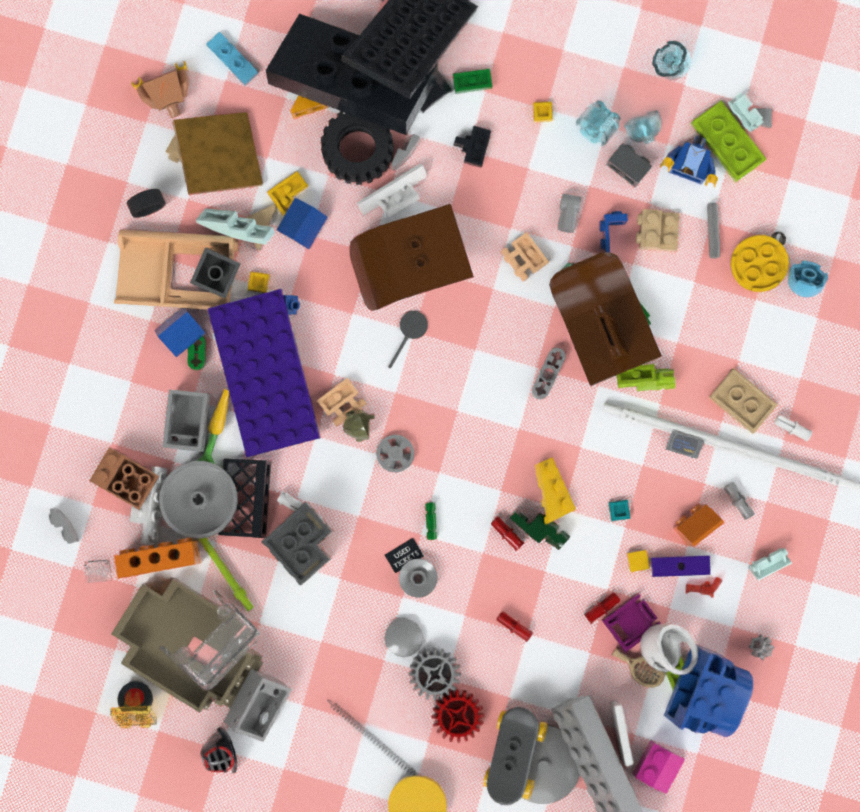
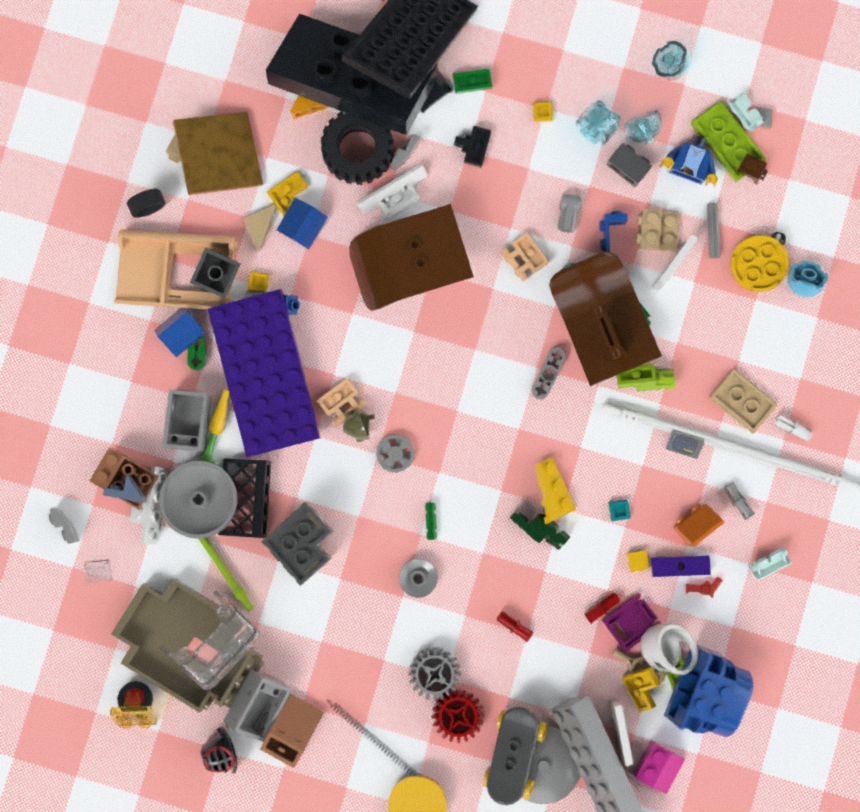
(127, 565): orange brick -> none
(130, 492): none -> sand blue slope
(165, 90): nougat torso -> none
(230, 224): light aqua slope -> none
(232, 58): medium azure plate -> none
(289, 501): white pin -> none
(292, 731): none -> nougat slope
(402, 554): black sticker -> none
(403, 637): light grey dish -> none
(413, 326): dark grey piece -> none
(507, 533): red axle -> none
(638, 686): none -> yellow tile
(675, 262): none -> white tile
(753, 168): none -> reddish brown bracket
(761, 647): light grey gear -> none

